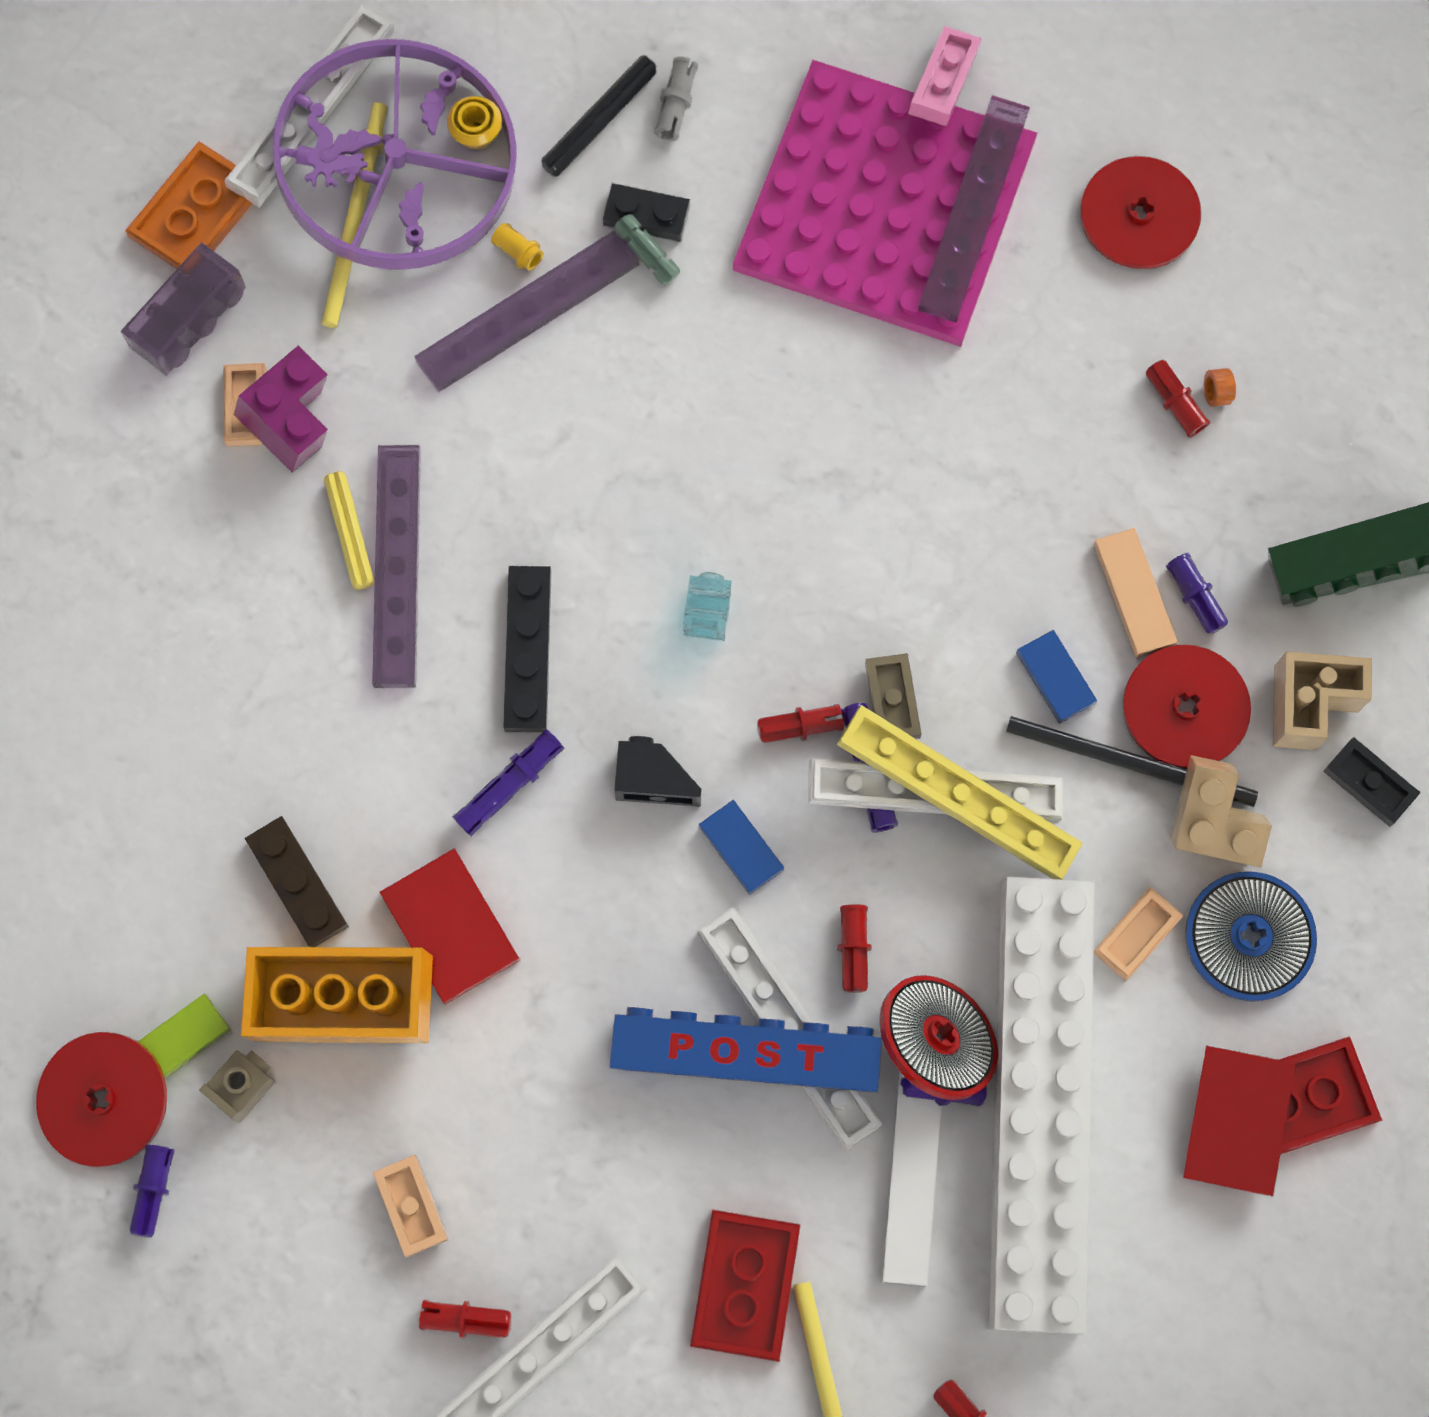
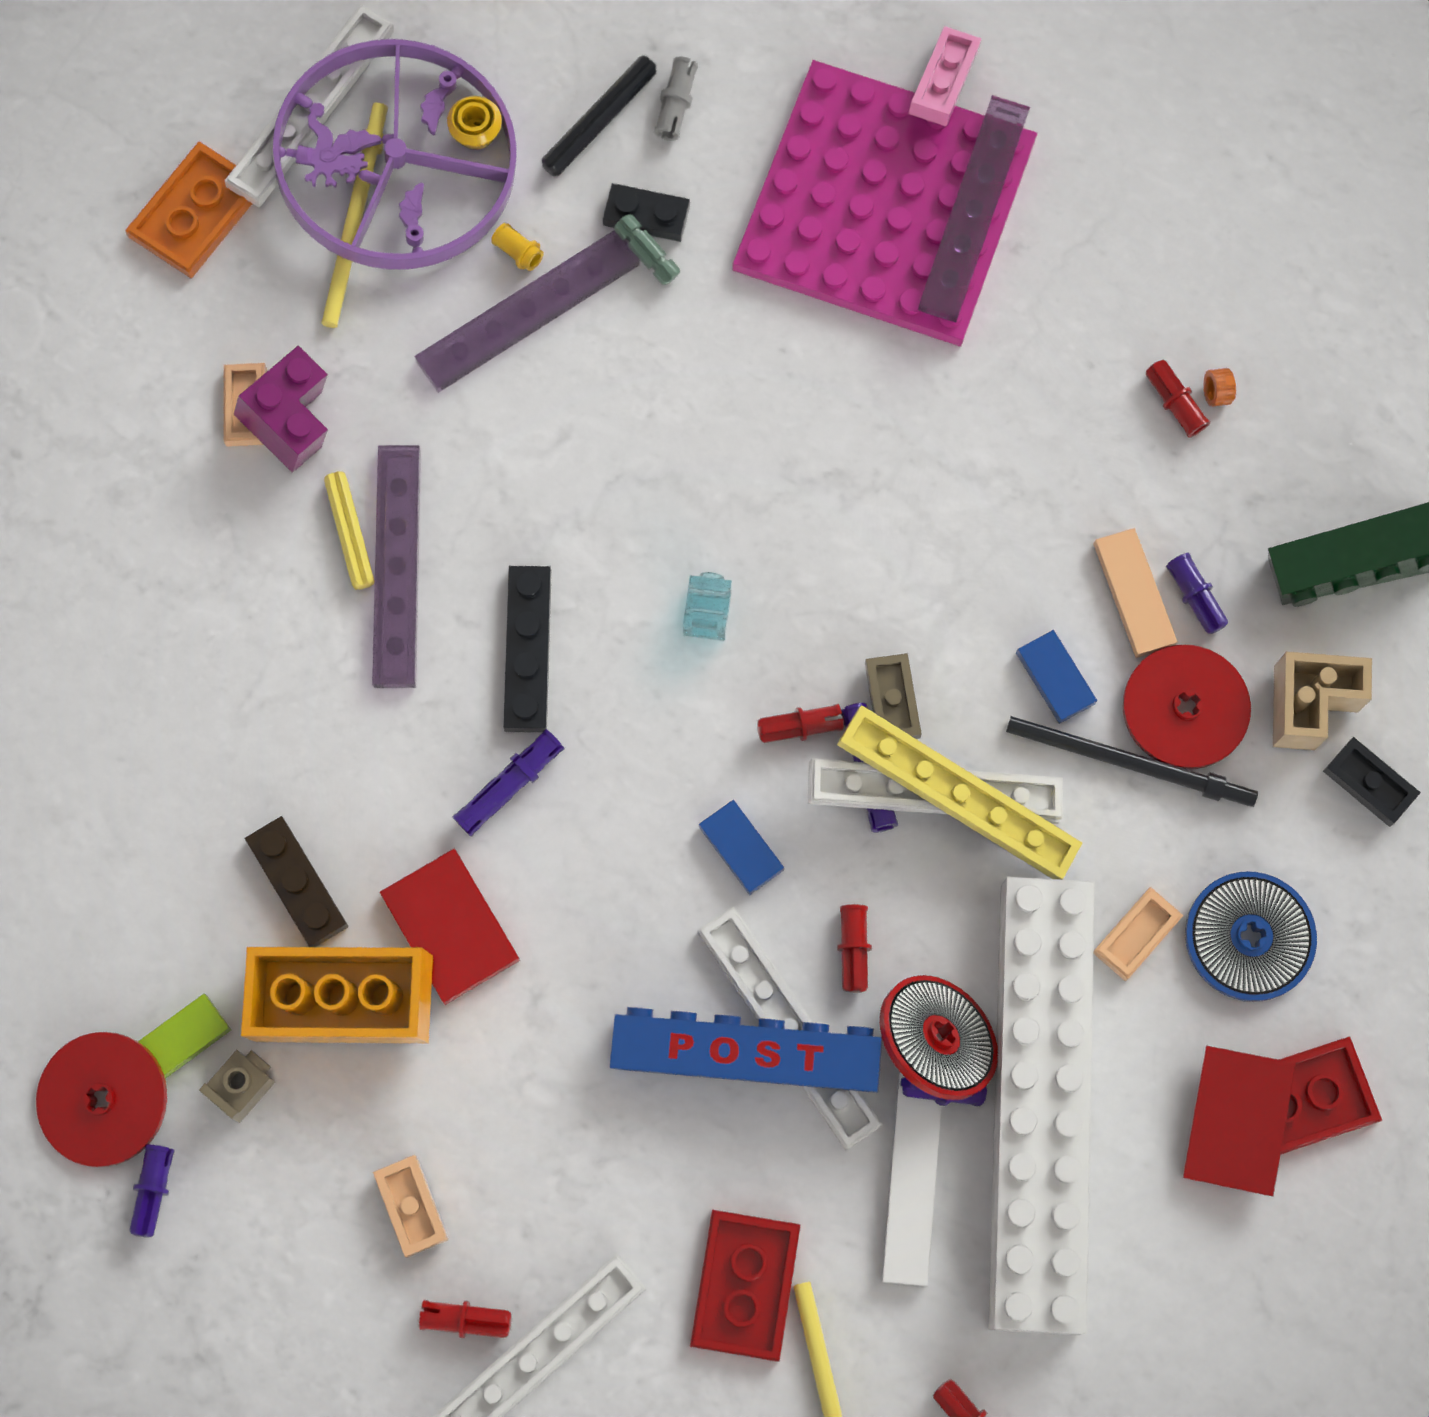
(184, 309): clear purple brick -> none
(652, 775): black slope -> none
(1114, 225): red piece -> none
(1208, 822): tan brick -> none

